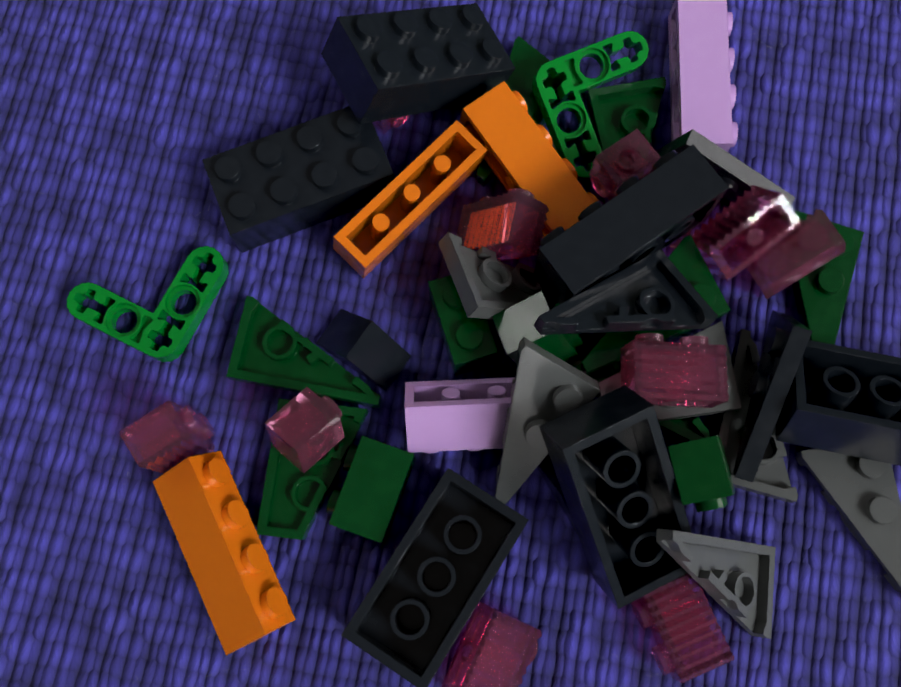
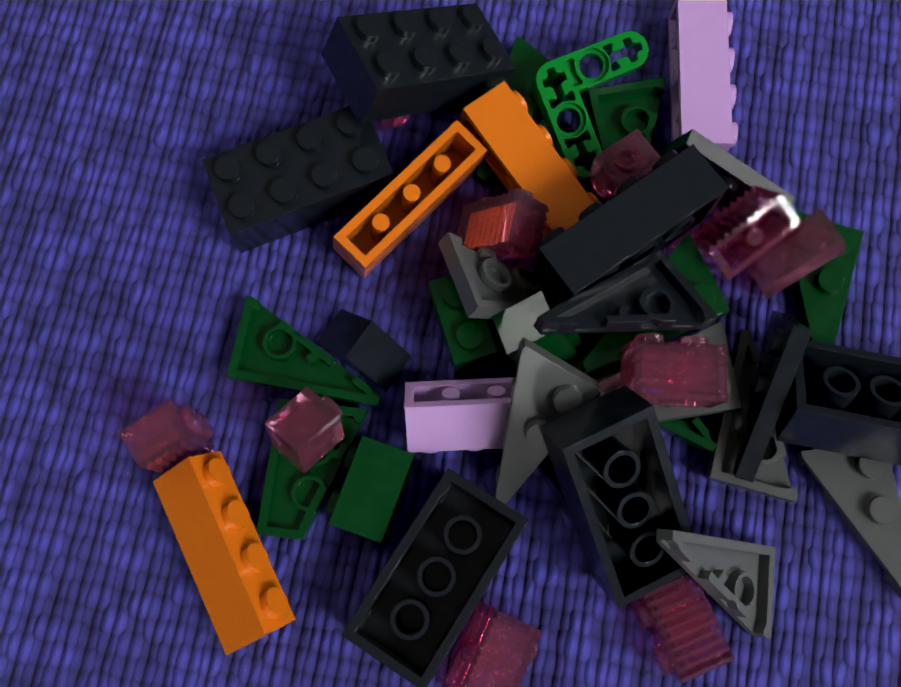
(151, 324): green beam -> none
(702, 473): dark green brick -> none

